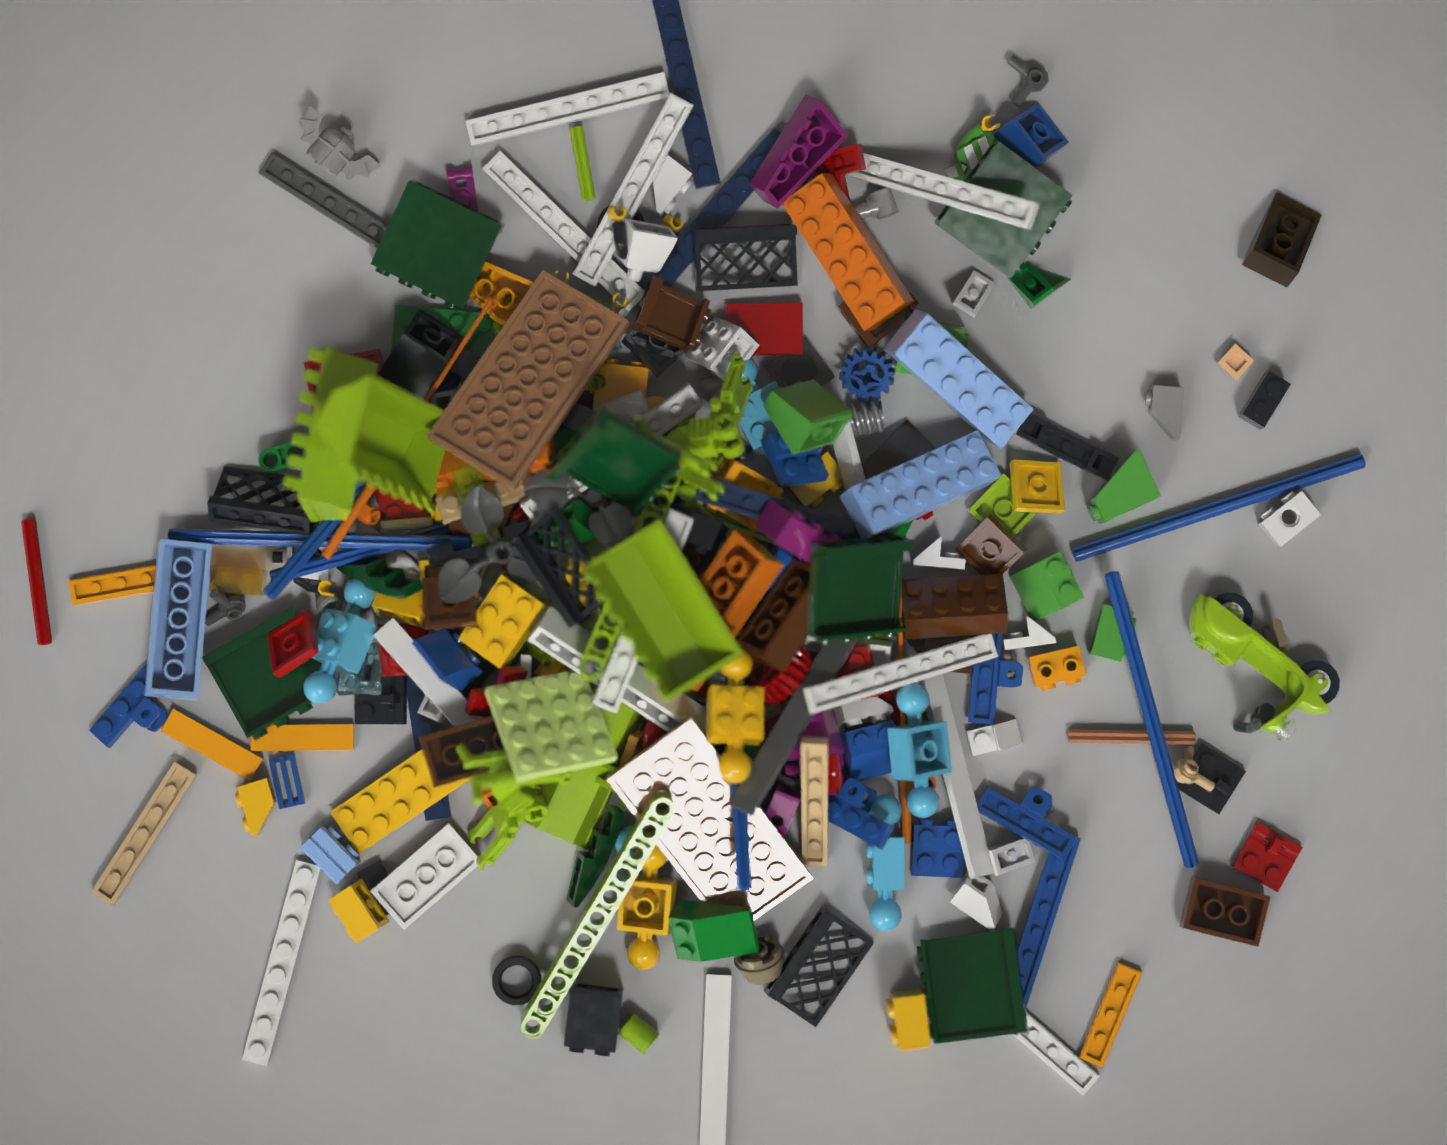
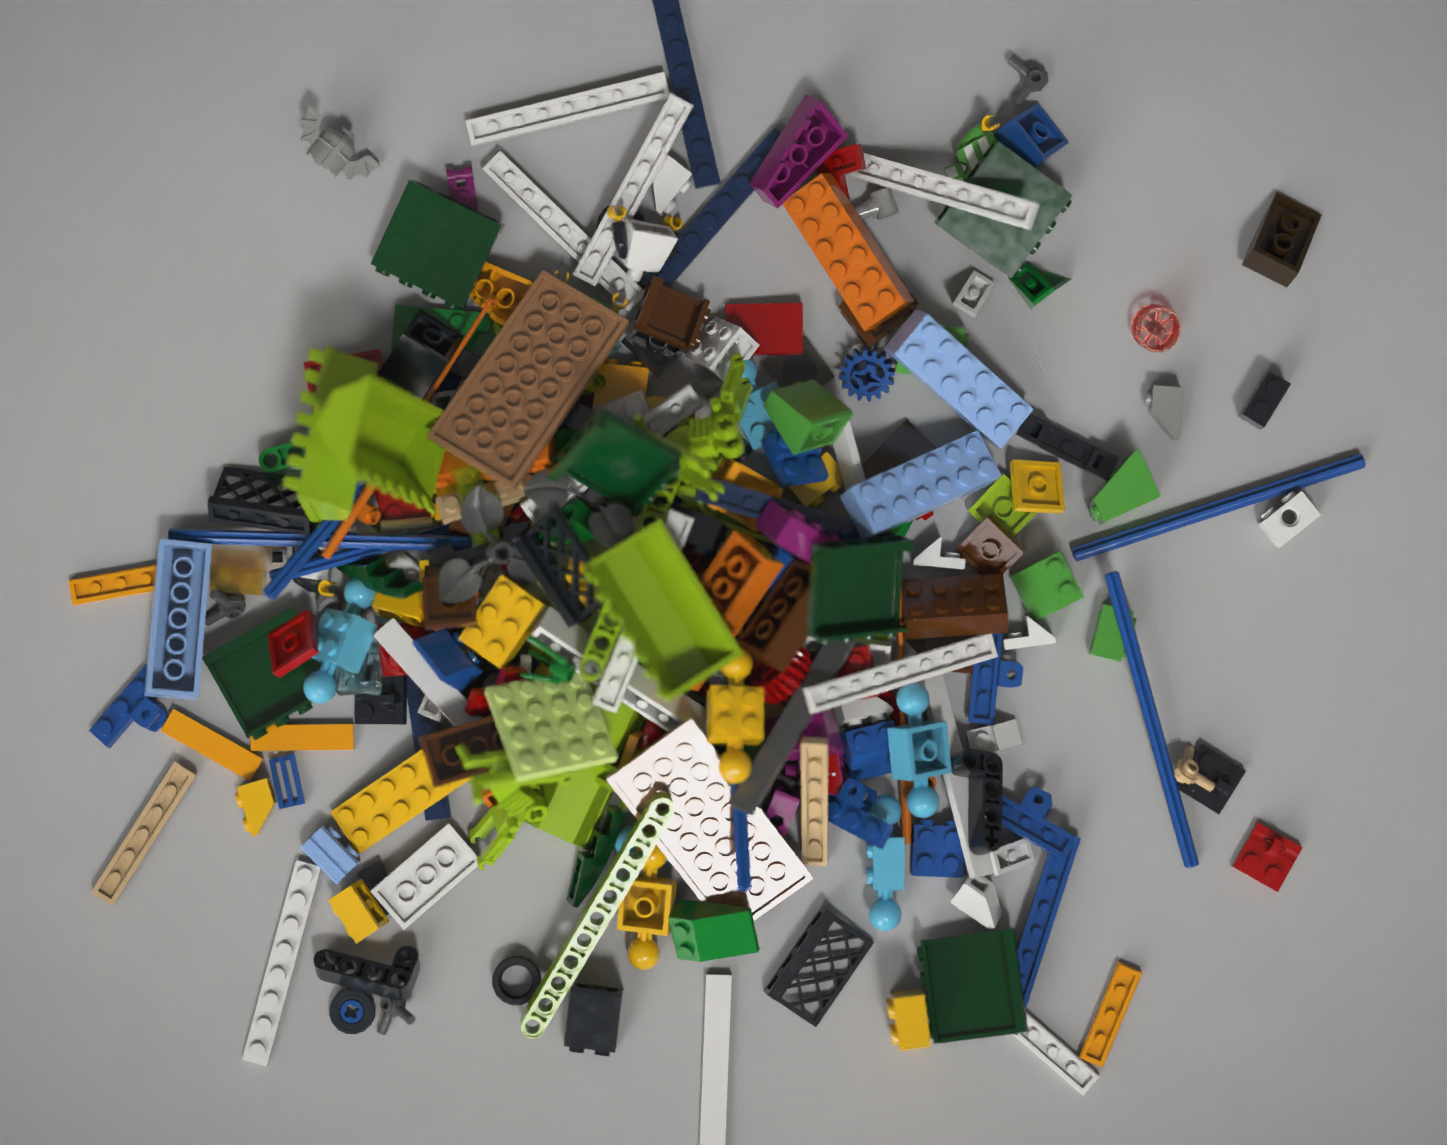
(36, 581): red axle -> none
(323, 199): dark grey tile -> none
(332, 968): none -> black beam
(339, 1007): none -> black bush
(392, 1009): none -> dark grey piece
(560, 668): none -> green plant
(582, 163): lime axle -> none
(638, 1033): lime piece -> none
(741, 234): black fence -> none
(764, 965): dark tan cone -> none
(867, 417): light grey piece -> none
(983, 832): none -> black beam
(1056, 667): light orange brick -> none
(1128, 736): nougat axle -> none
(1156, 328): none -> clear red wheel
(1224, 911): reddish brown brick -> none
(1225, 631): lime piece -> none
(1235, 361): light nougat plate -> none

